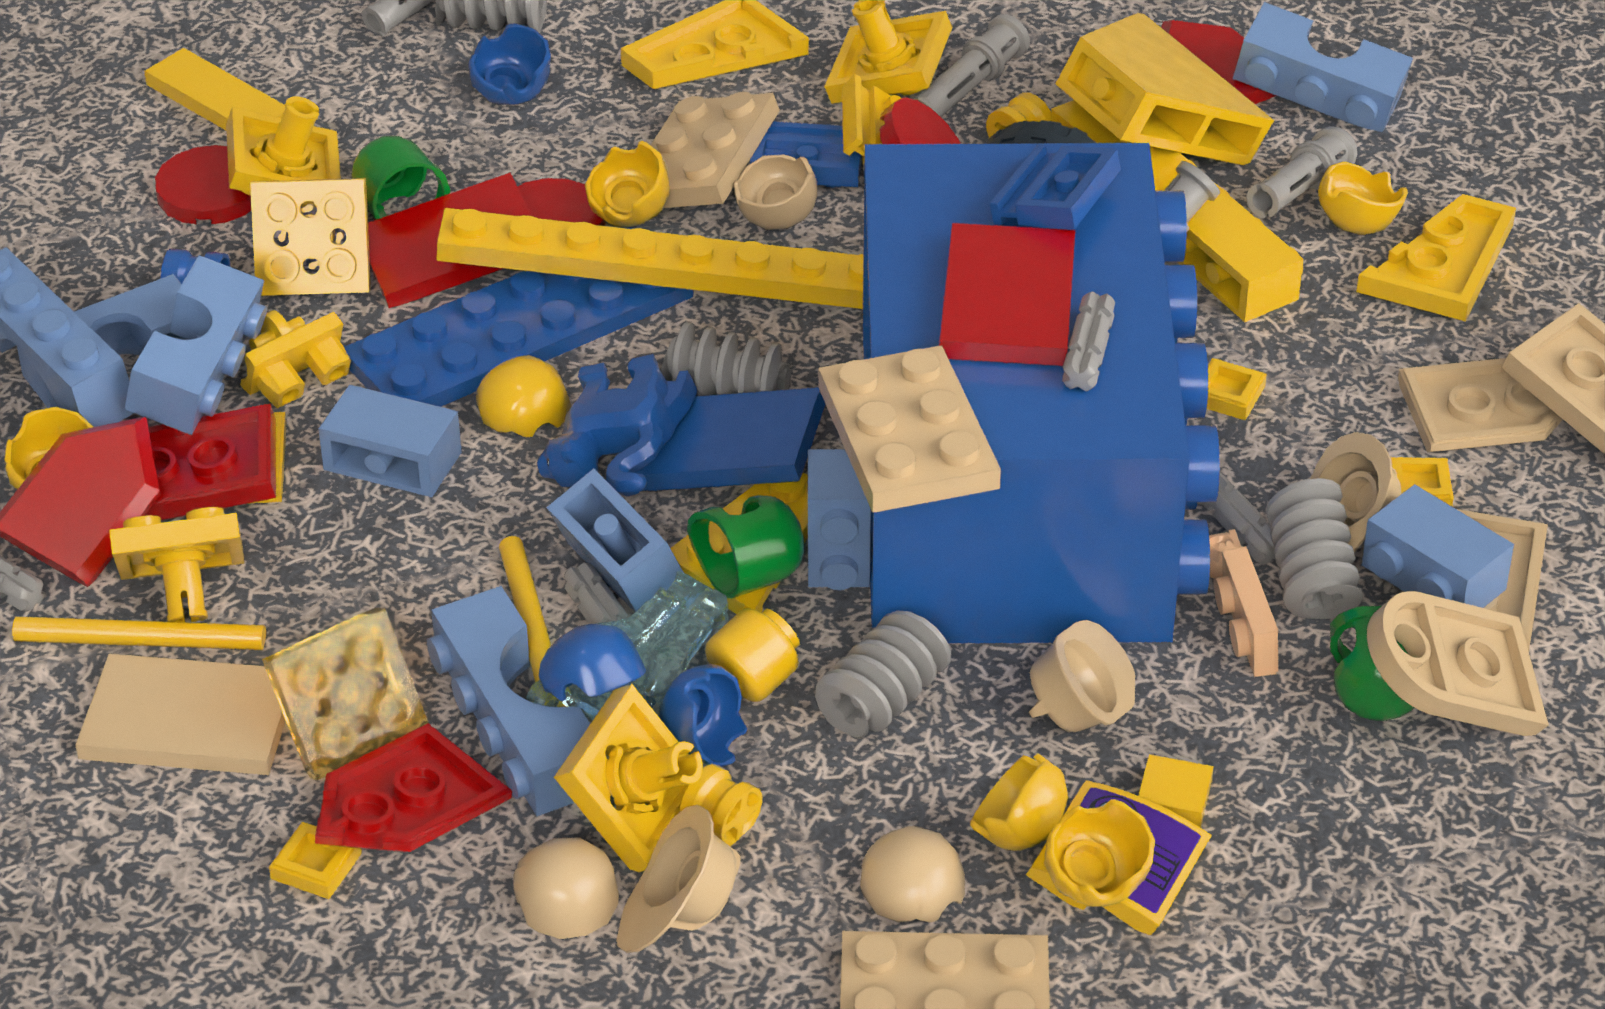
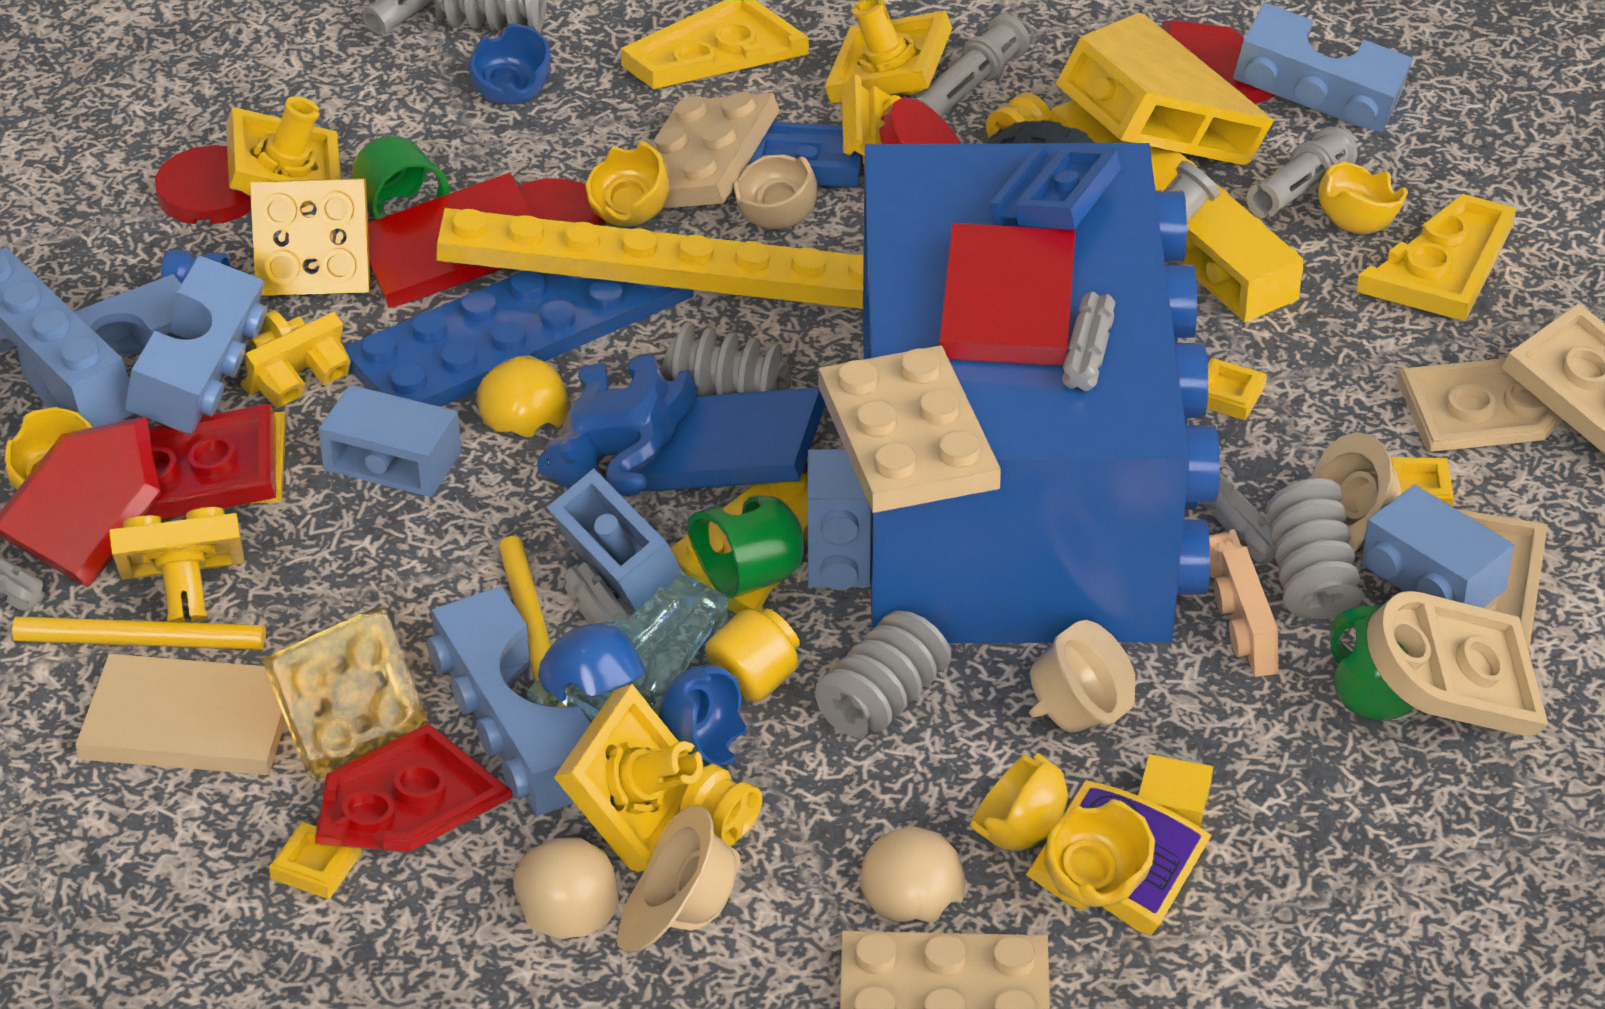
(207, 88): yellow tile -> none

